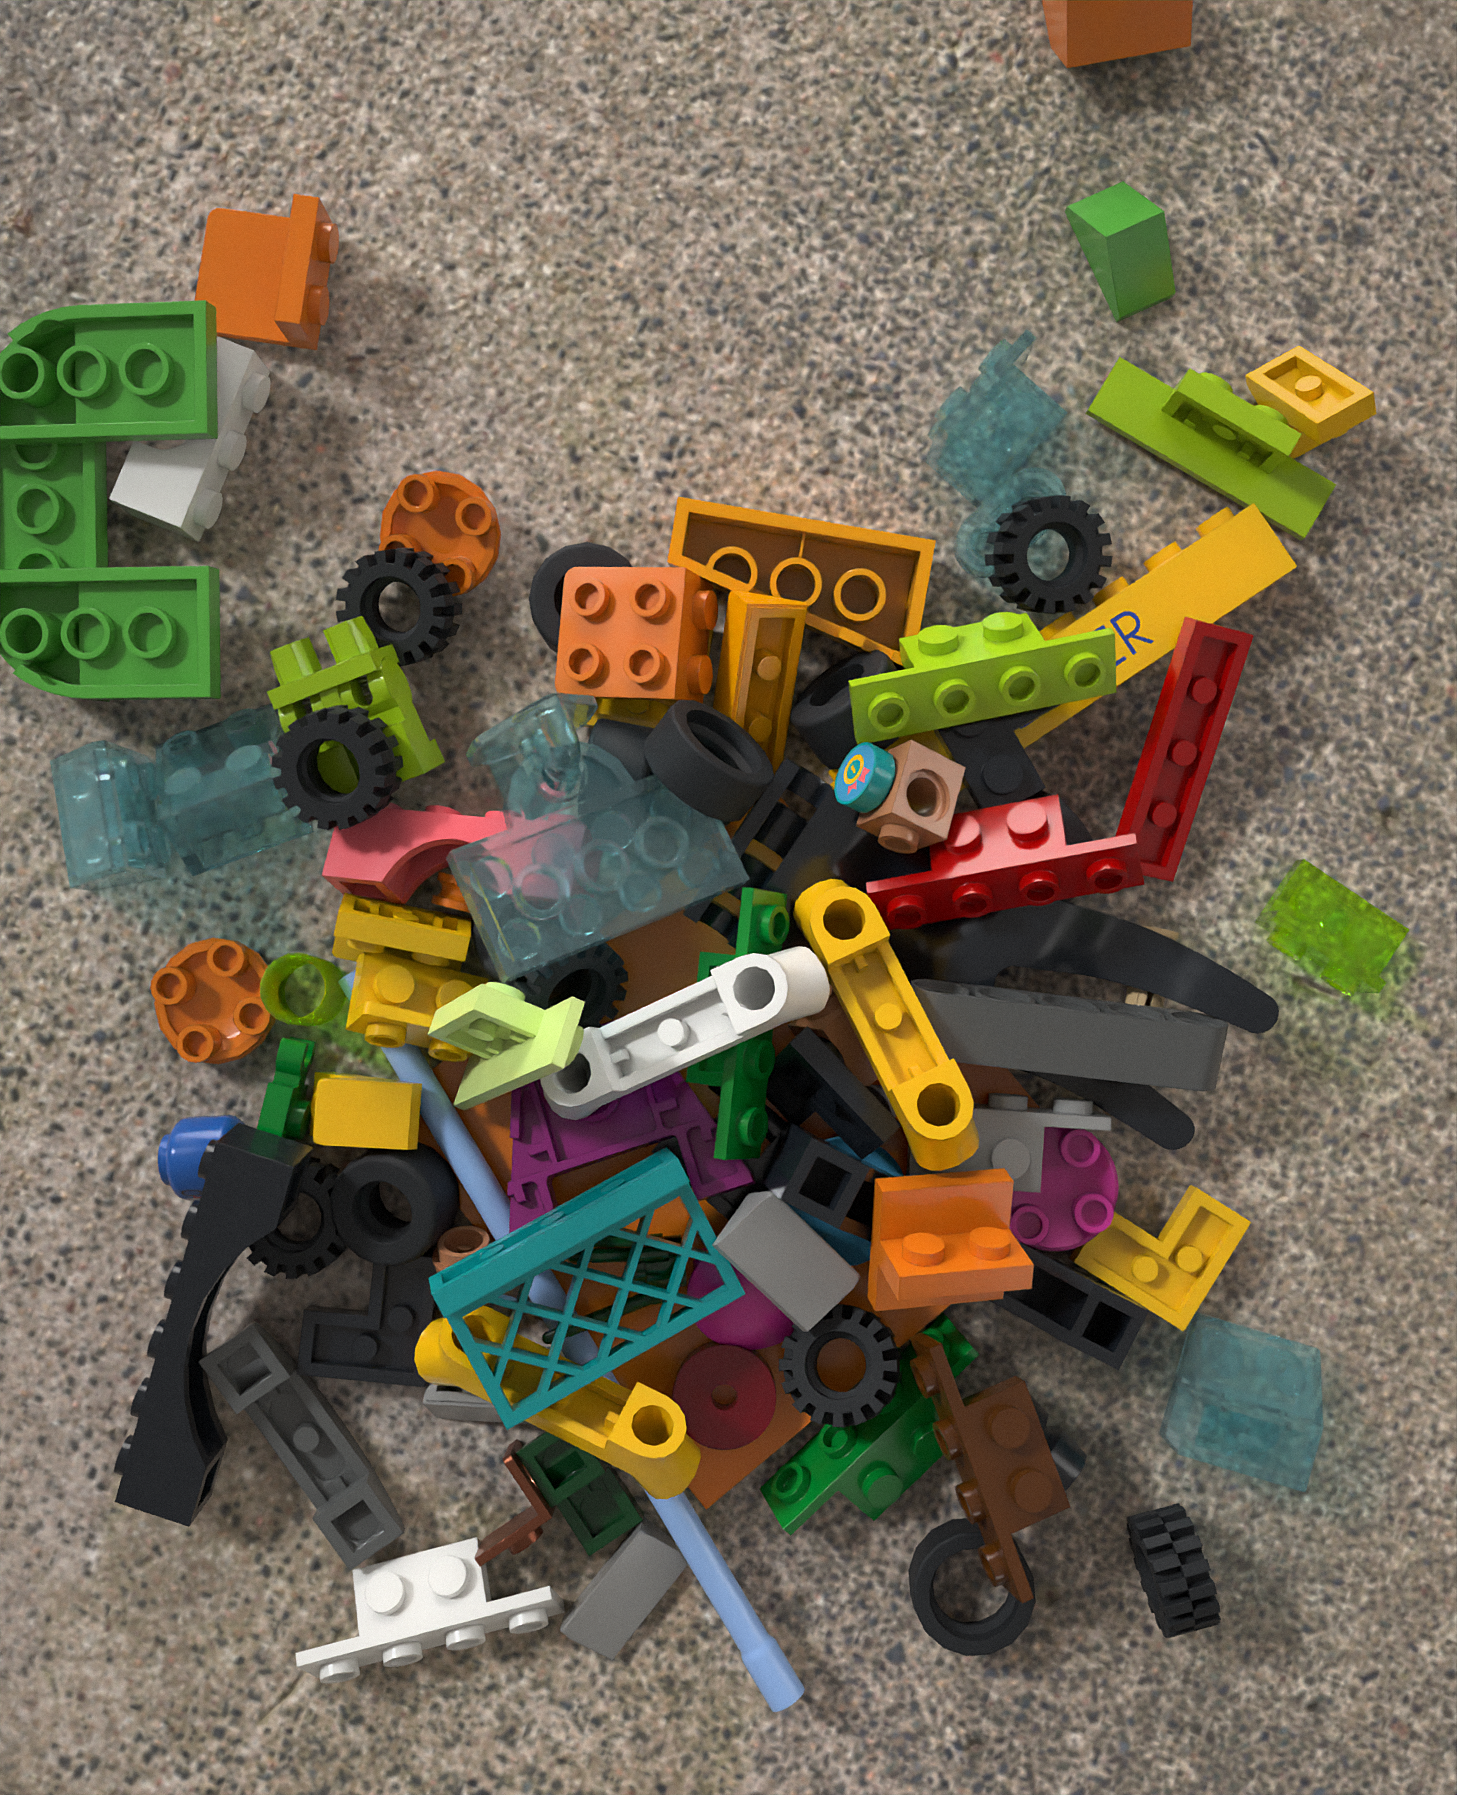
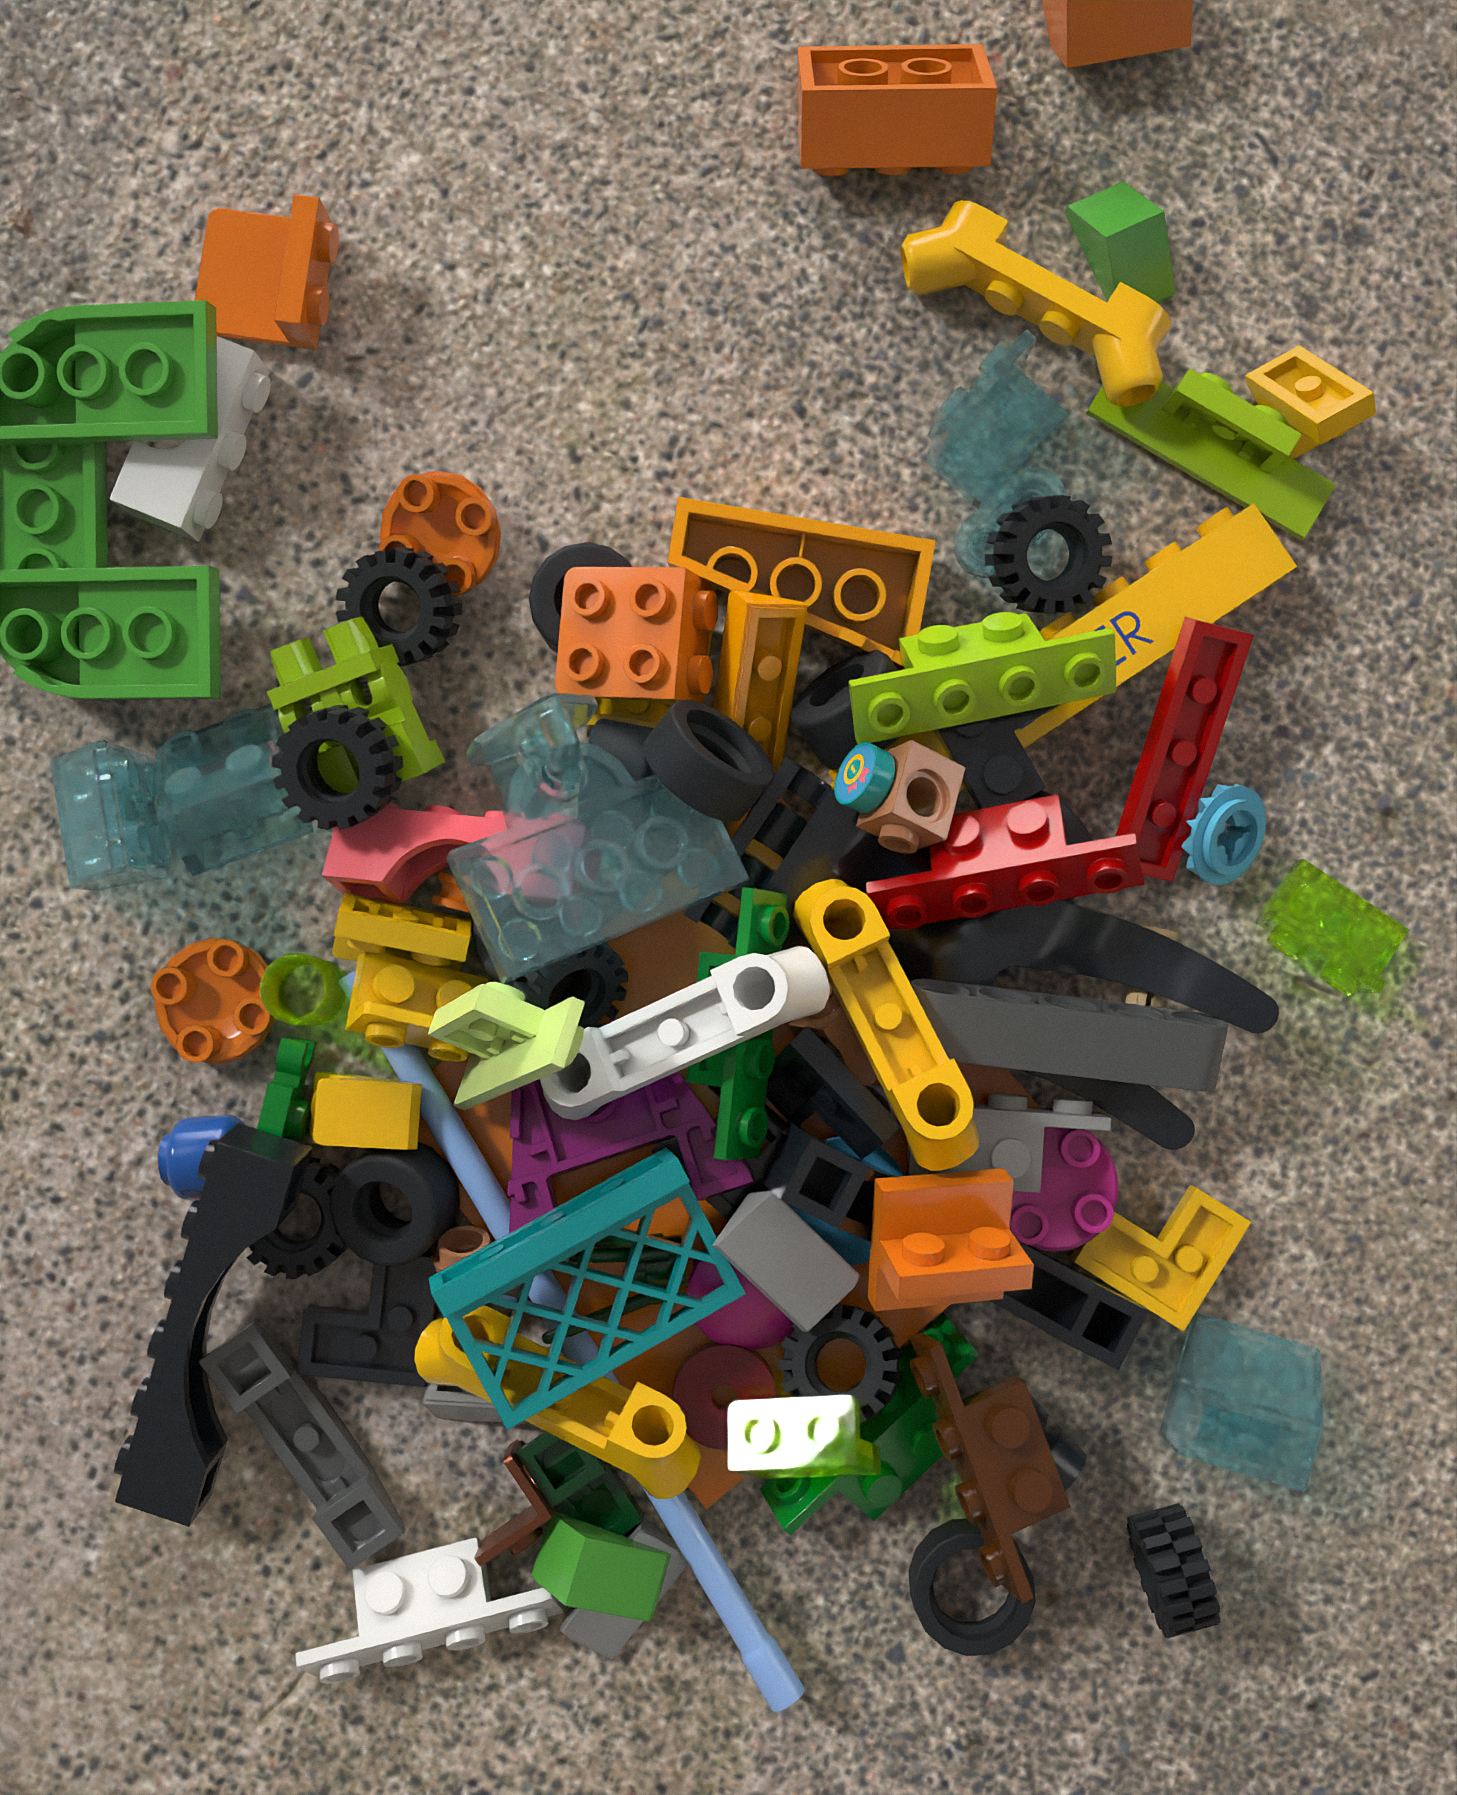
(599, 1569): none -> bright green slope
(799, 1438): none -> bracket
(895, 108): none -> orange slope
(973, 253): none -> yellow plate
(1236, 846): none -> medium azure gear

